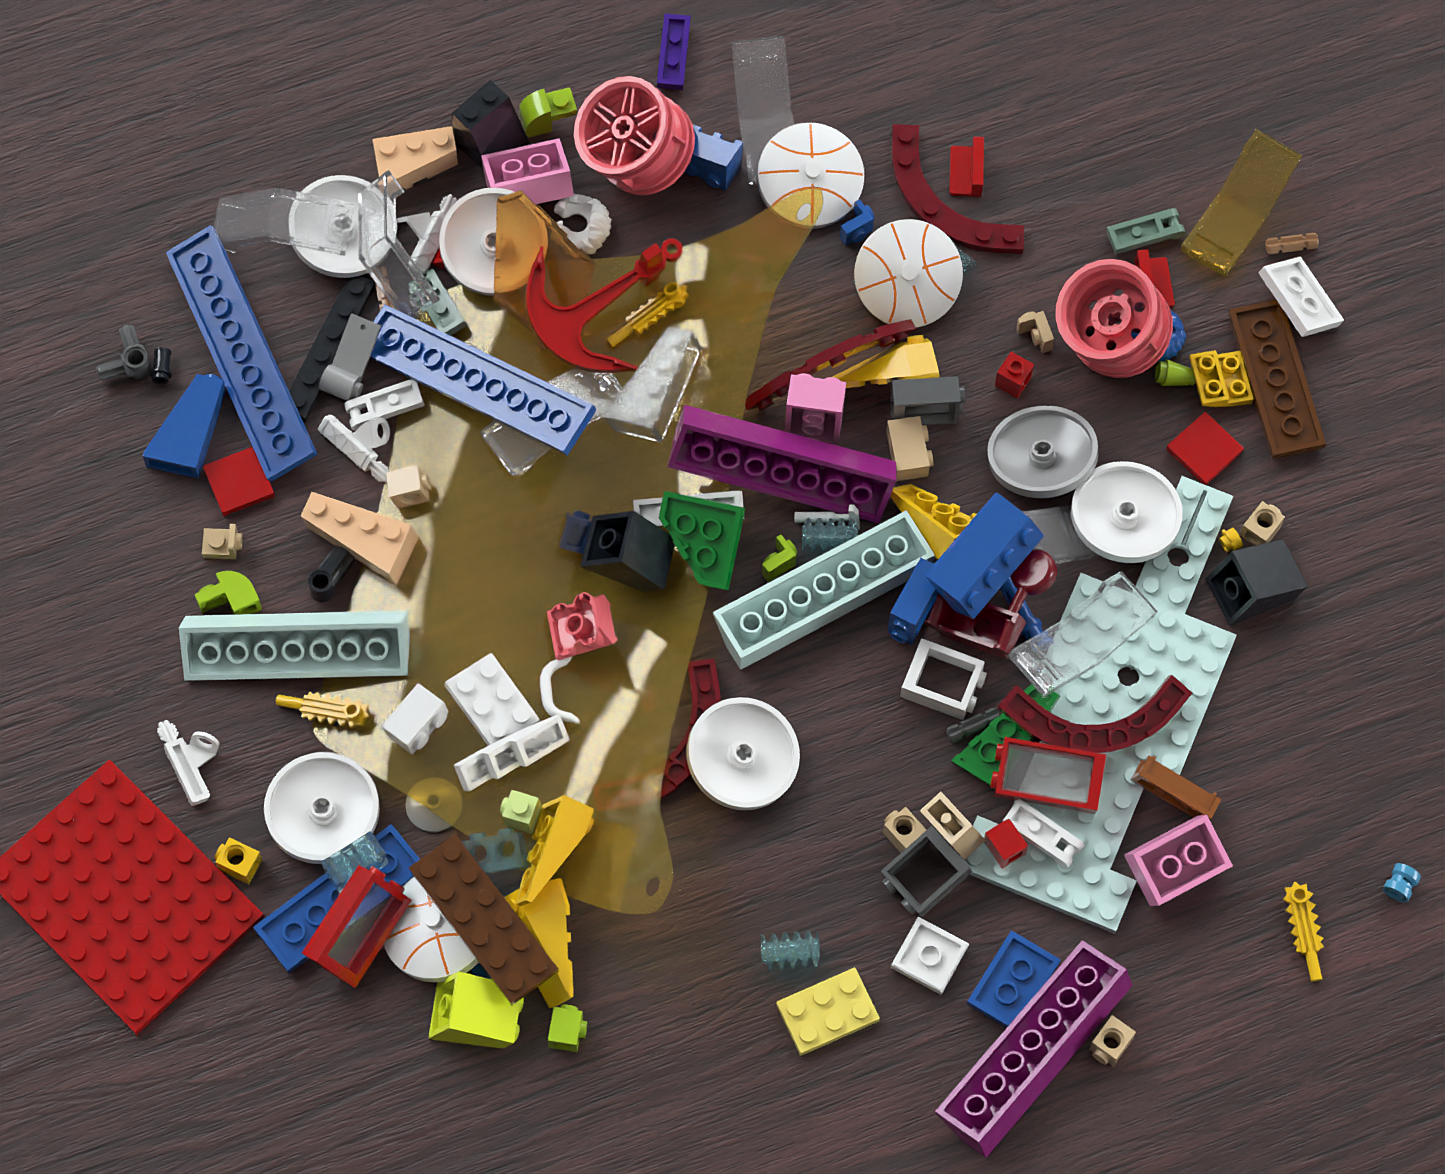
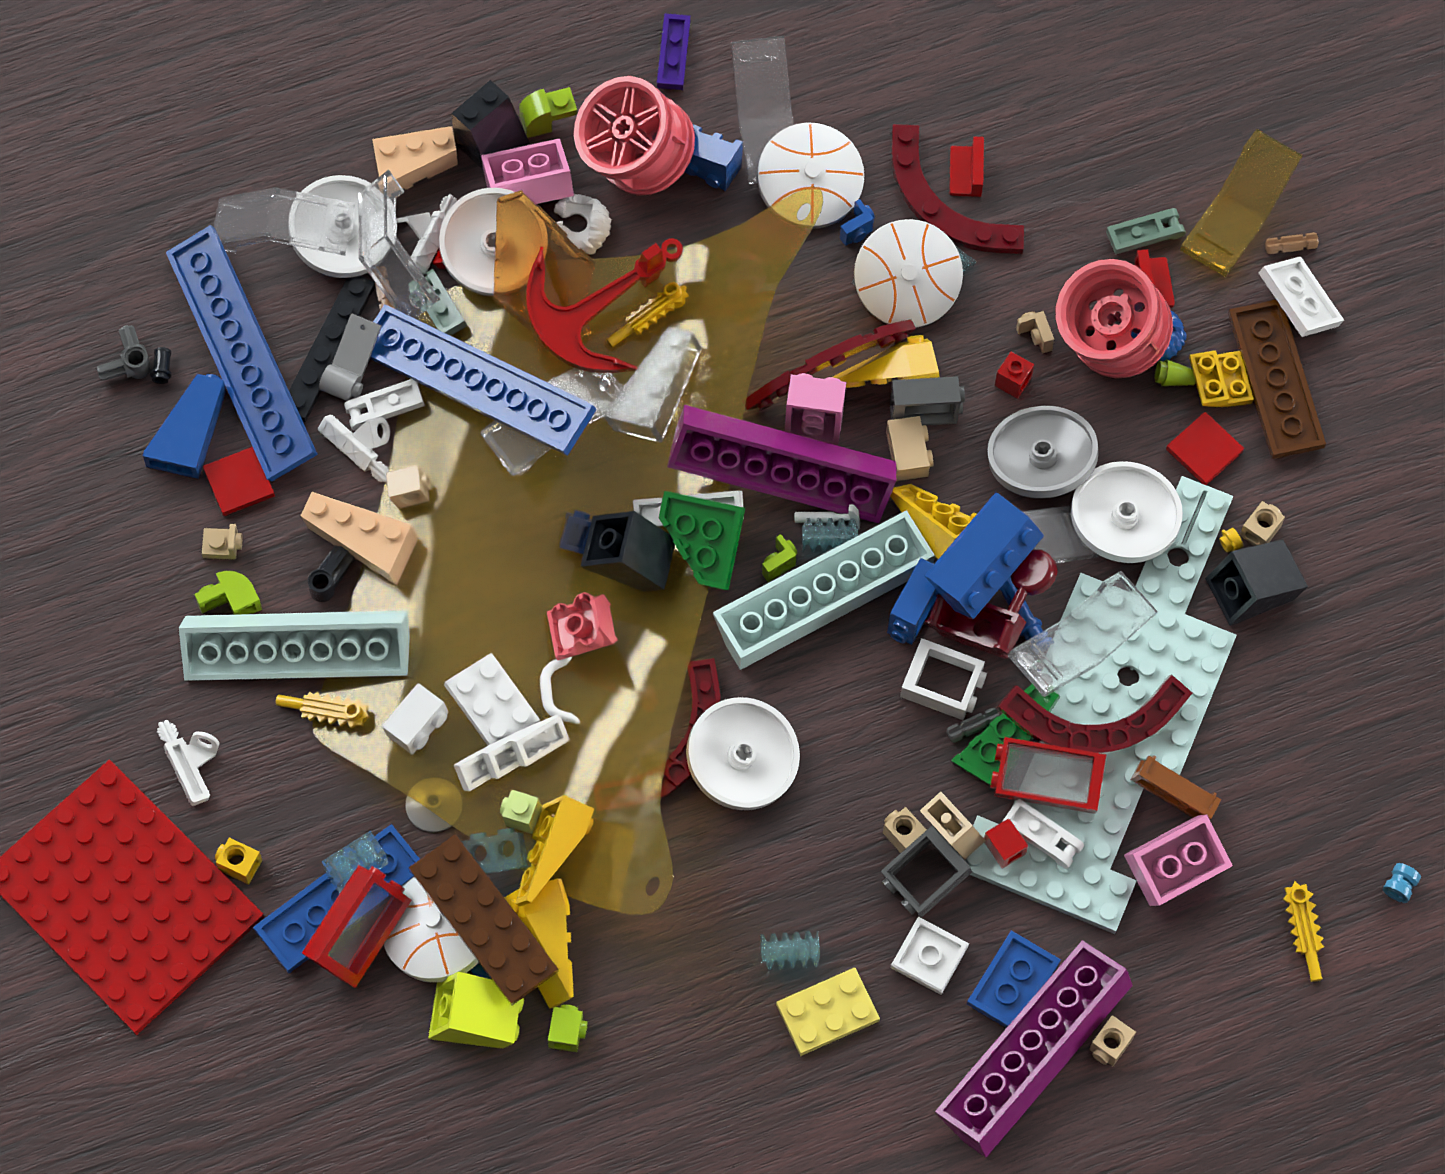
(320, 806): white dish -> none

